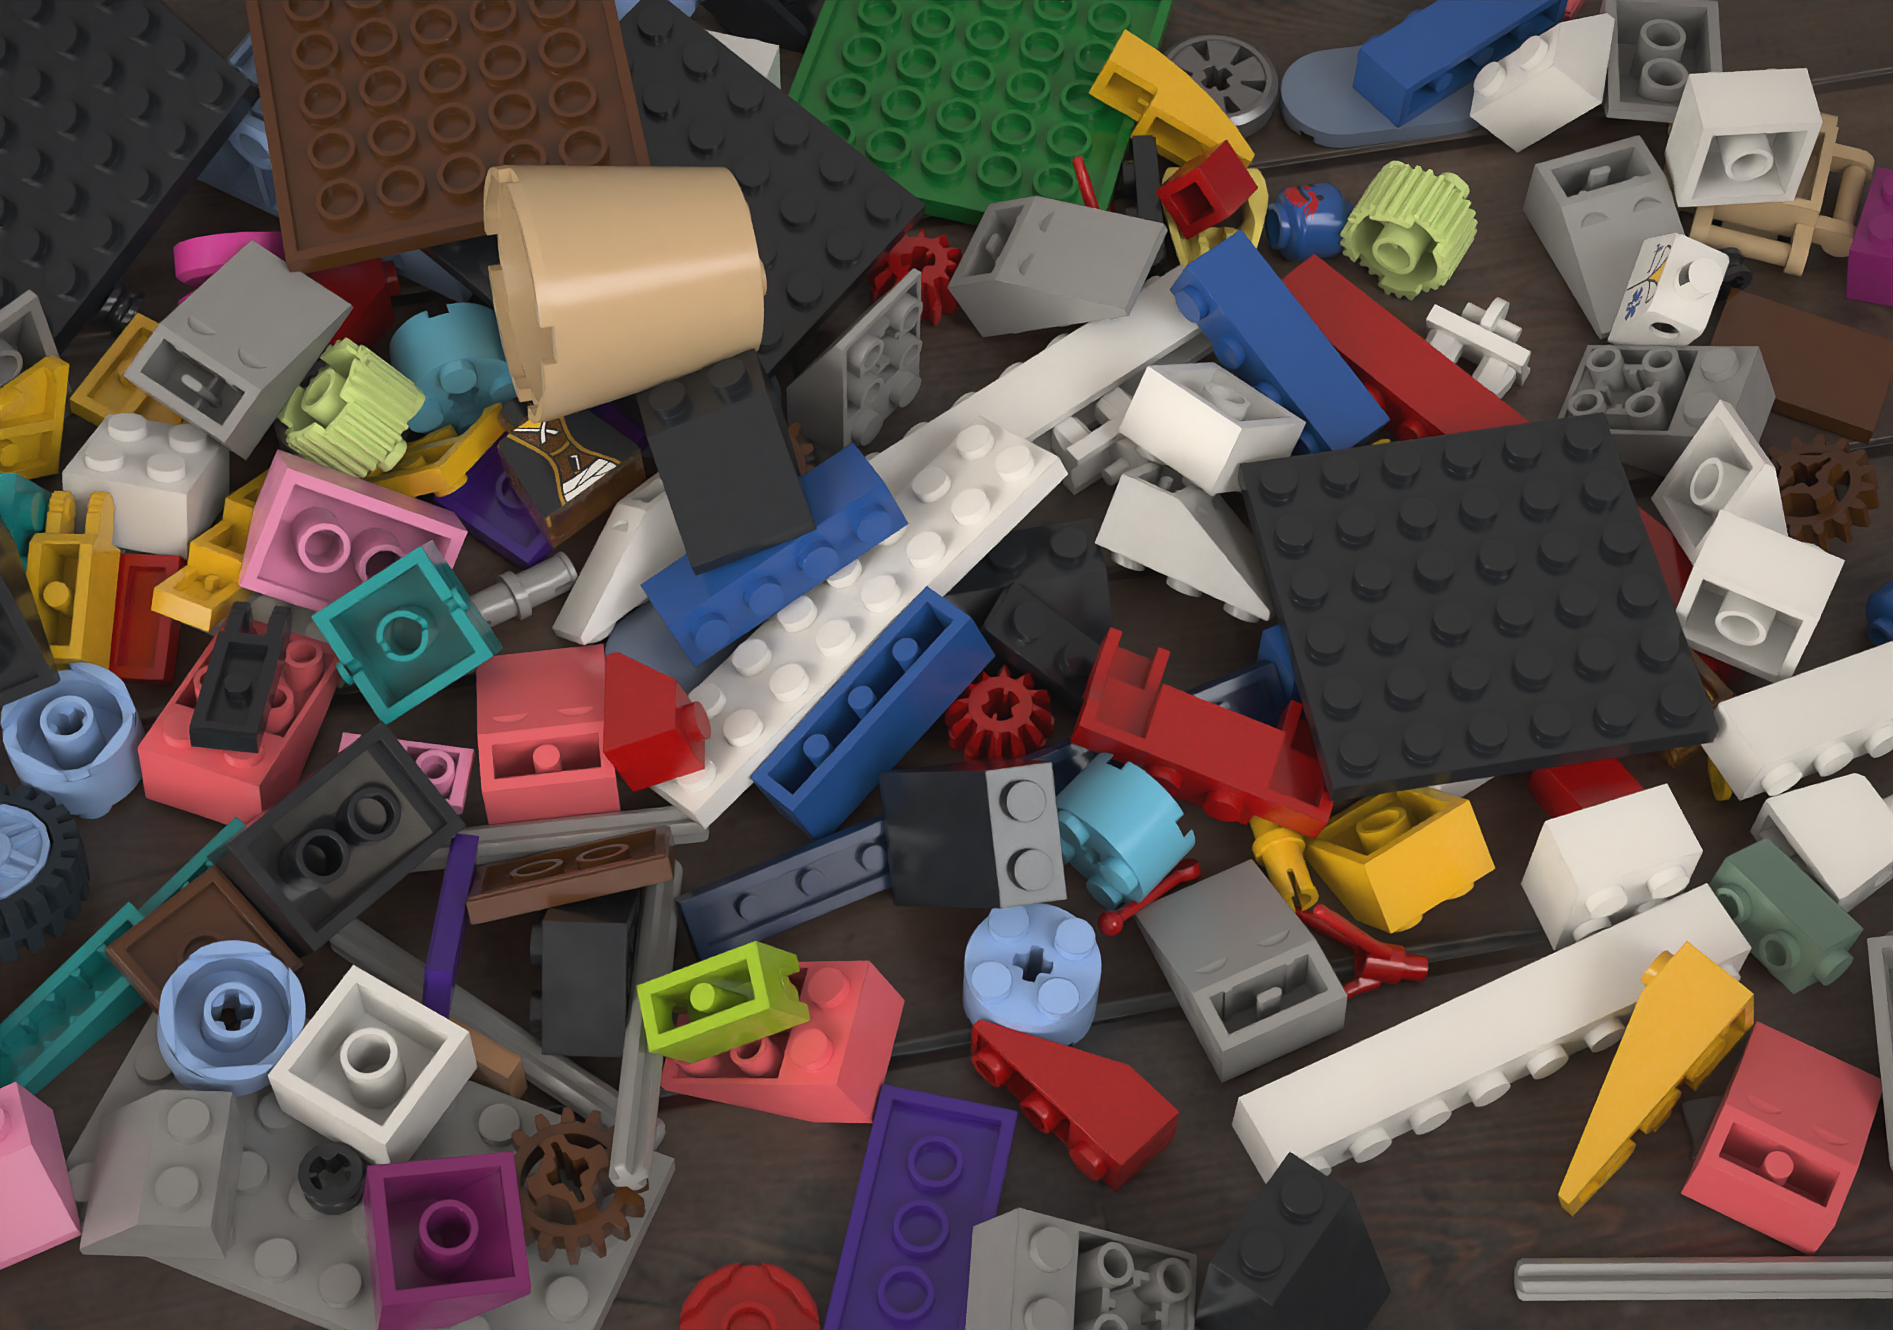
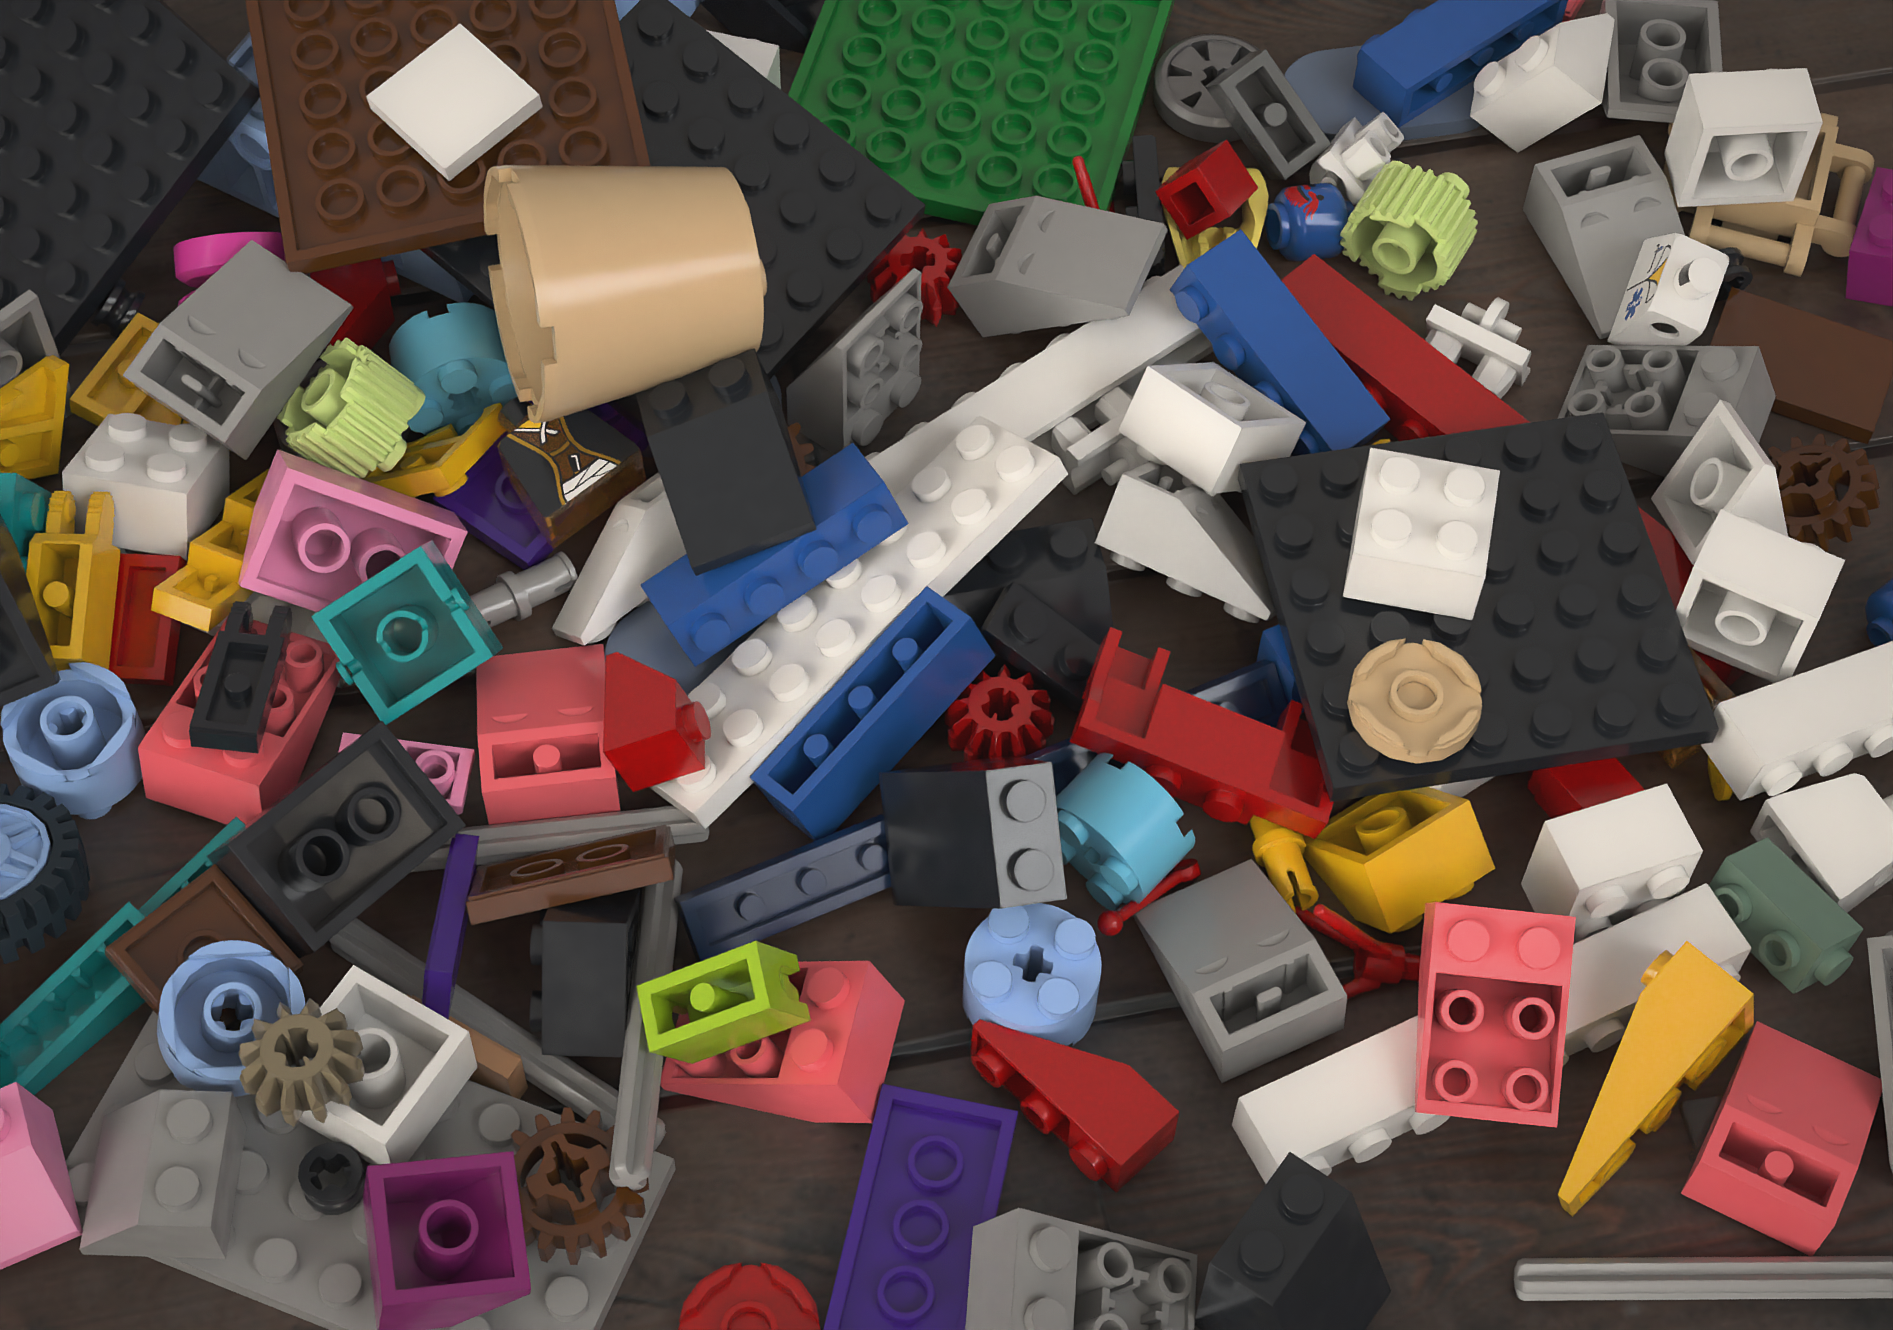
(307, 1086): none -> dark tan gear
(454, 101): none -> white tile
(1164, 103): yellow slope -> none
(1268, 115): none -> dark grey brick
(1357, 156): none -> white hips
(1415, 700): none -> tan tile
(1422, 534): none -> white brick
(1492, 1013): none -> coral slope

